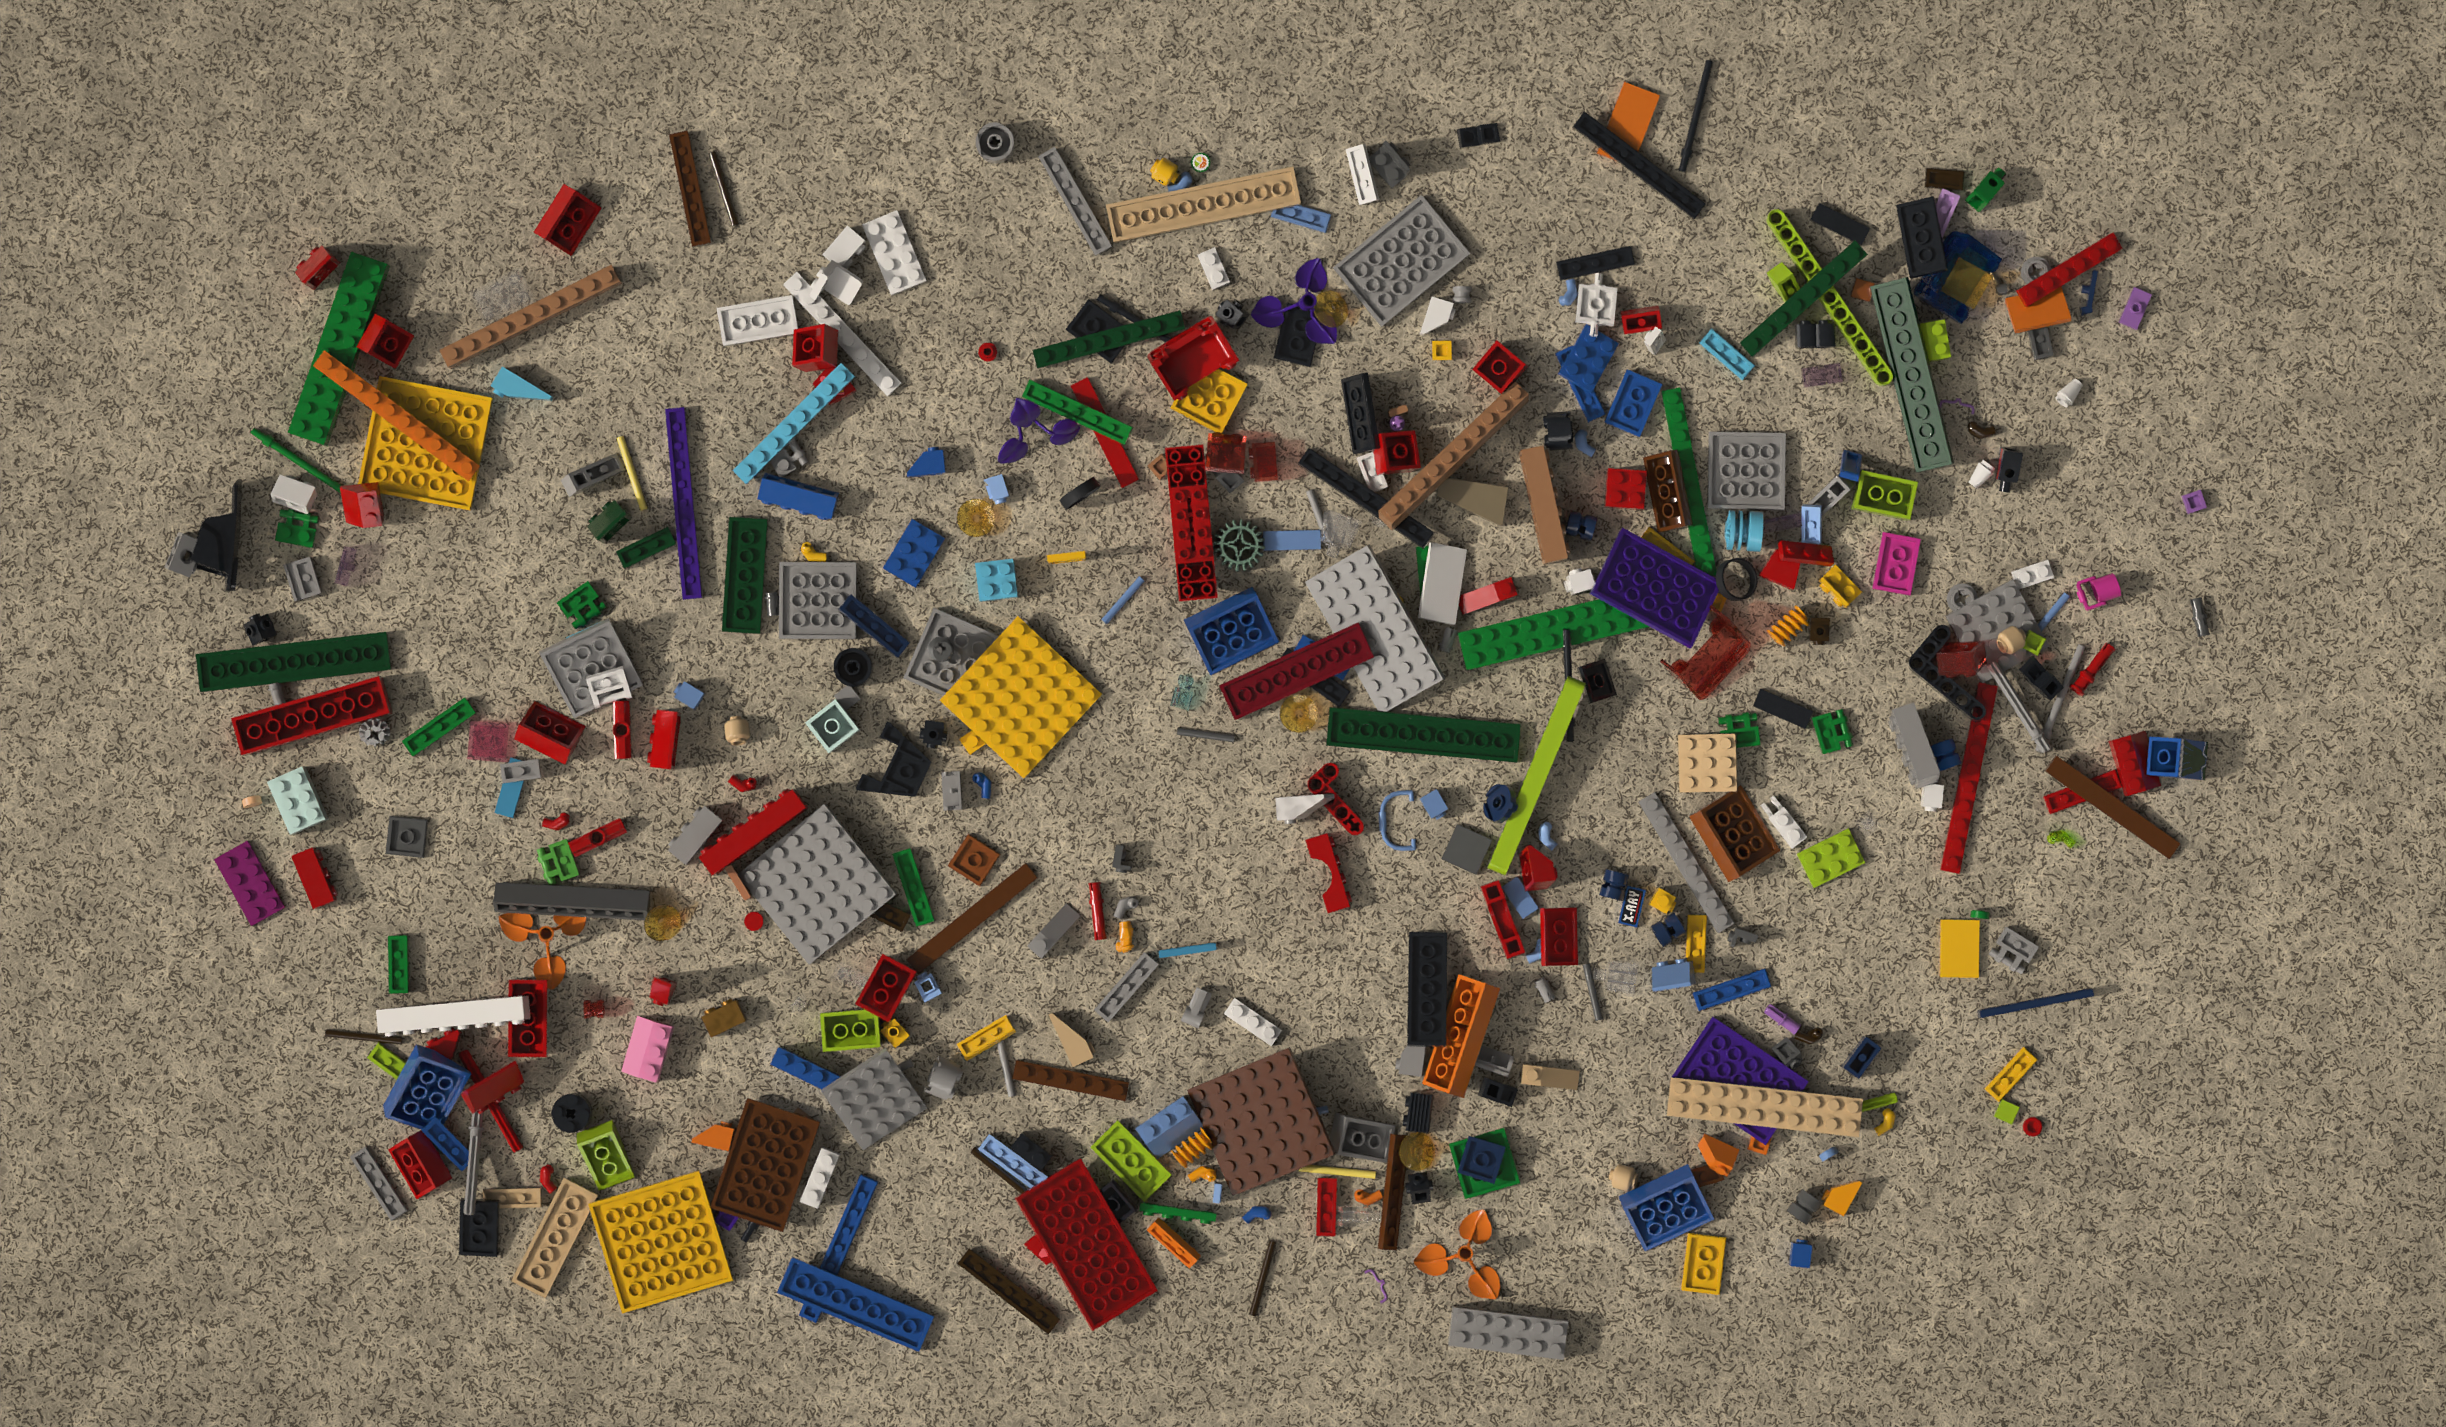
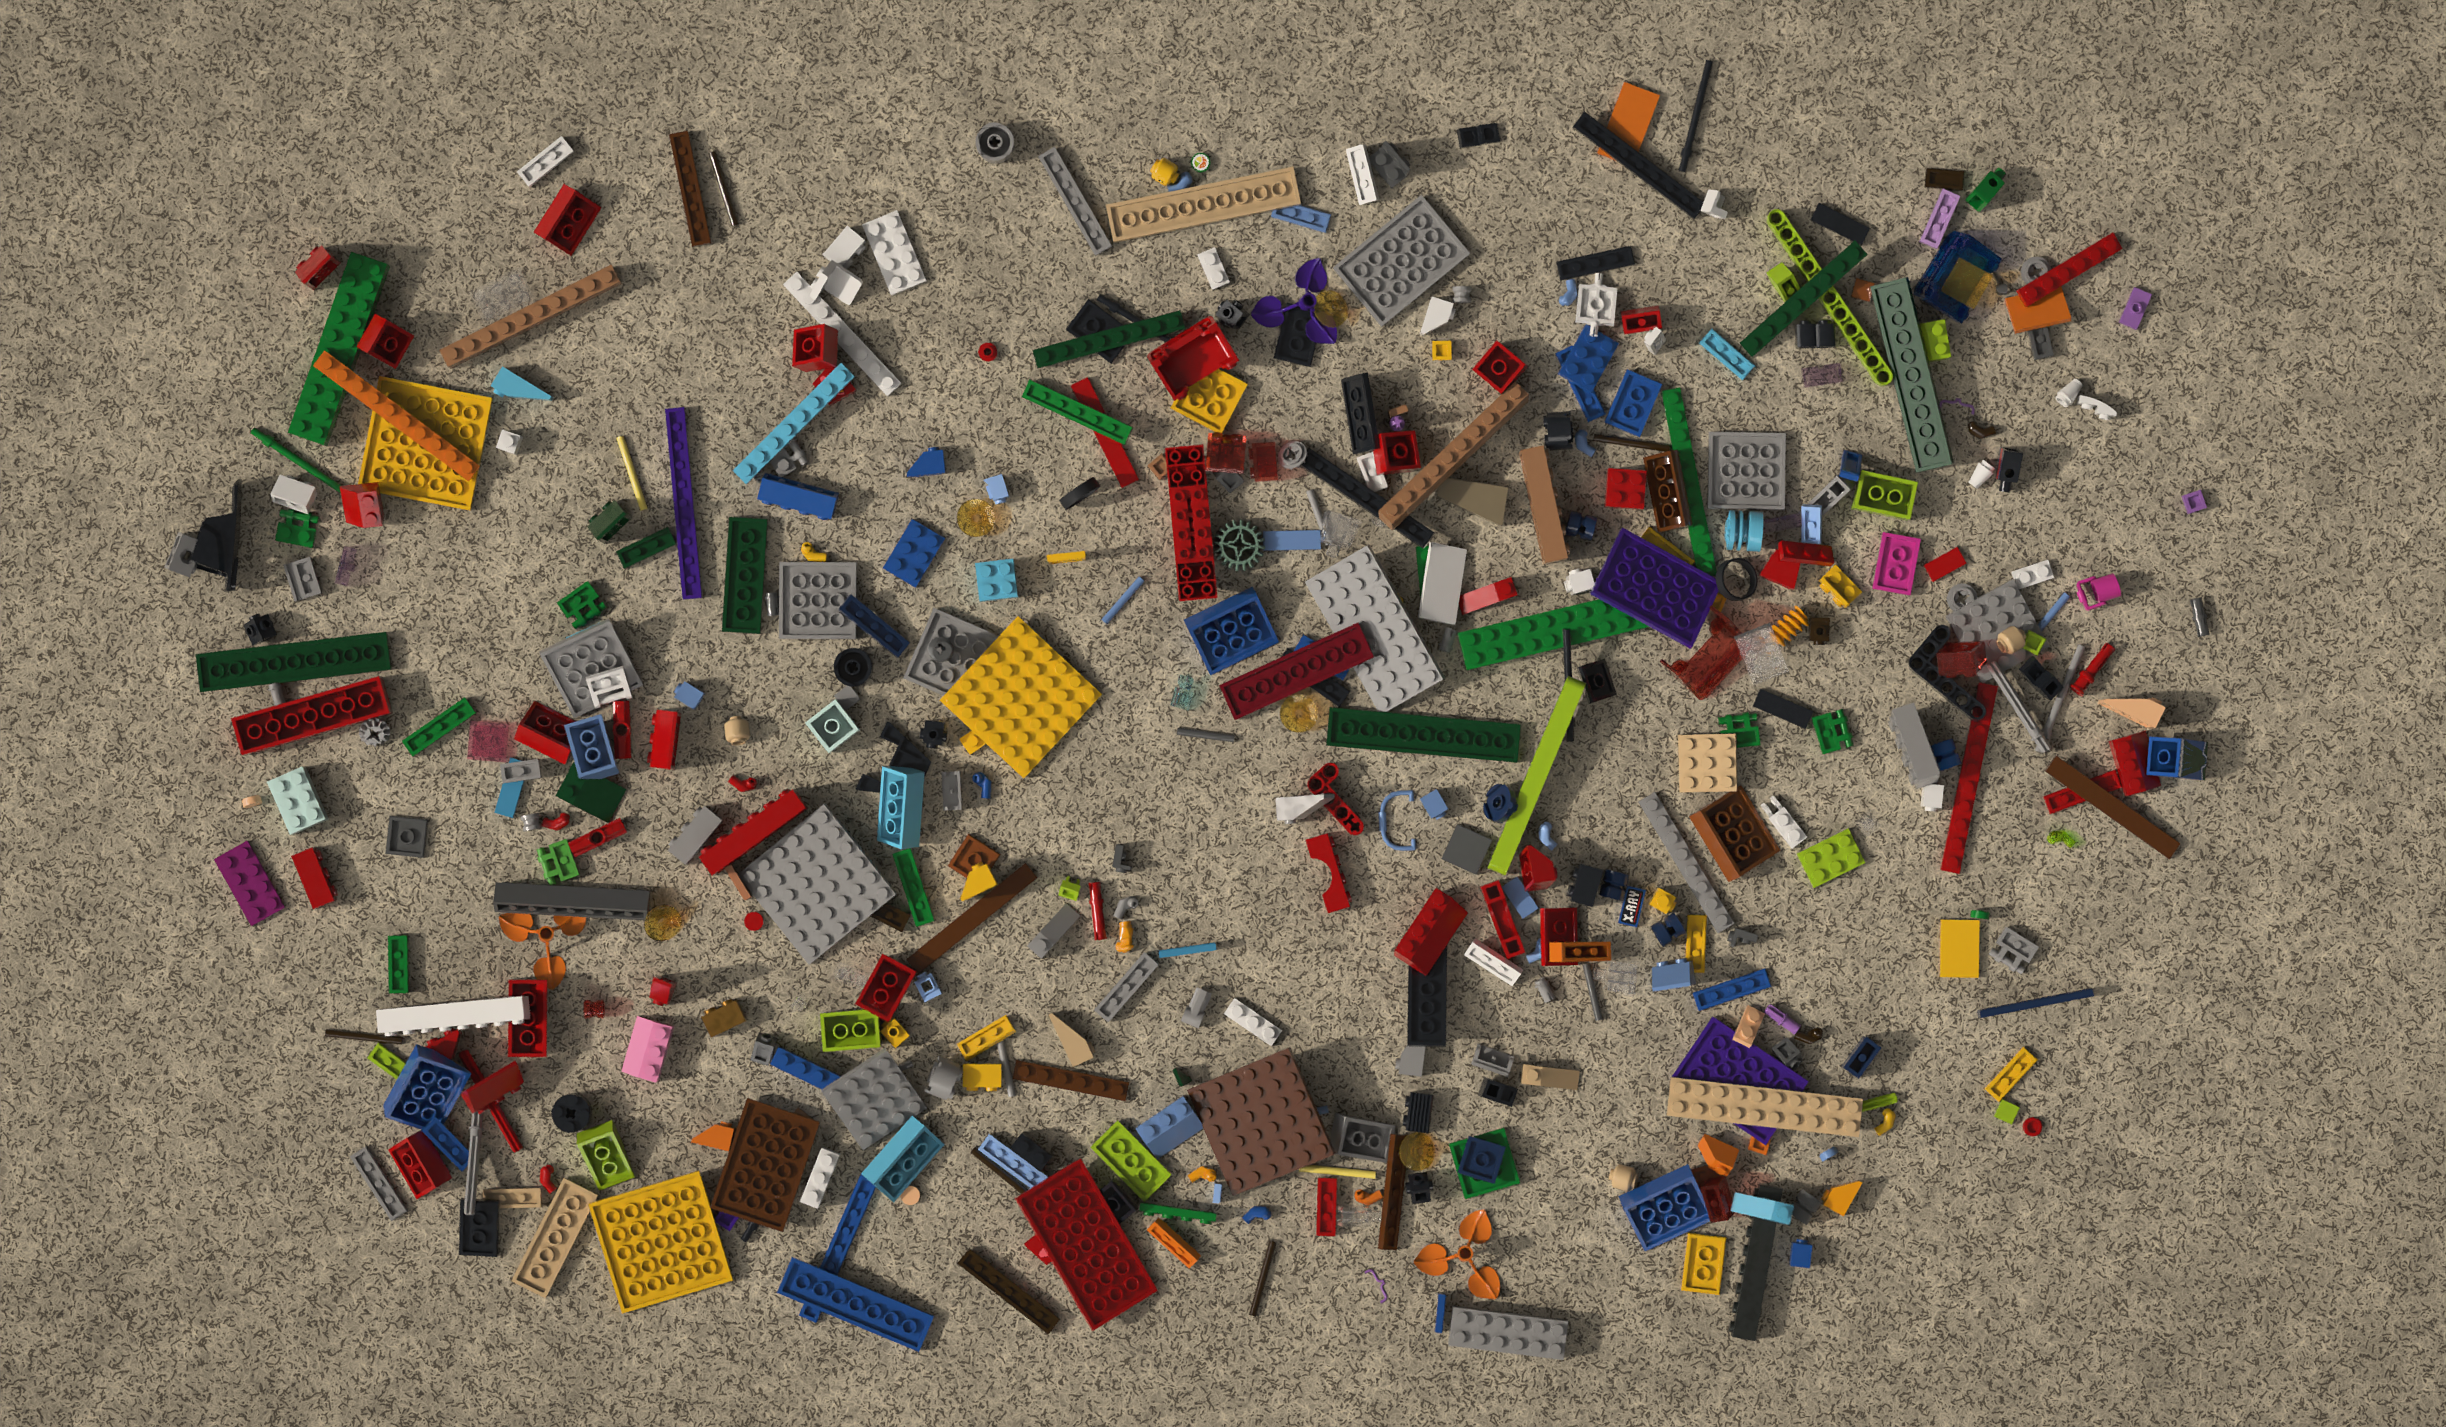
(509, 442): none -> white brick
(531, 822): none -> light grey wheel
(545, 161): none -> white plate
(592, 474): light grey slope -> none
(592, 748): none -> medium blue slope
(593, 796): none -> dark green slope
(757, 320): white plate -> none
(763, 1048): none -> dark grey bracket
(900, 807): none -> medium azure slope
(902, 1159): none -> medium azure slope
(910, 1195): none -> light nougat tile
(978, 881): none -> yellow slope
(981, 1075): none -> yellow brick
(1022, 416): dark purple plant -> none
(1069, 890): none -> lime tile
(1181, 1078): none -> dark green slope
(1192, 1148): light orange piece -> none
(1284, 455): none -> light grey gear
(1430, 932): none -> red slope
(1440, 1310): none -> blue tile
(1465, 1030): orange brick -> none
(1493, 962): none -> white plate
(1579, 951): none -> orange brick
(1584, 885): none -> black piece
(1631, 443): none -> dark brown bar
(1713, 204): none -> white panel
(1717, 1199): none -> clear red brick
(1748, 1026): none -> light nougat plate
(1754, 1270): none -> pearl dark grey brick
(1761, 653): none -> clear plate
(1762, 1208): none -> medium azure slope
(1922, 237): black tile -> none
(1944, 564): none -> red tile
(2090, 291): dark blue piece -> none
(2103, 410): none -> white slope
(2142, 711): none -> light nougat slope

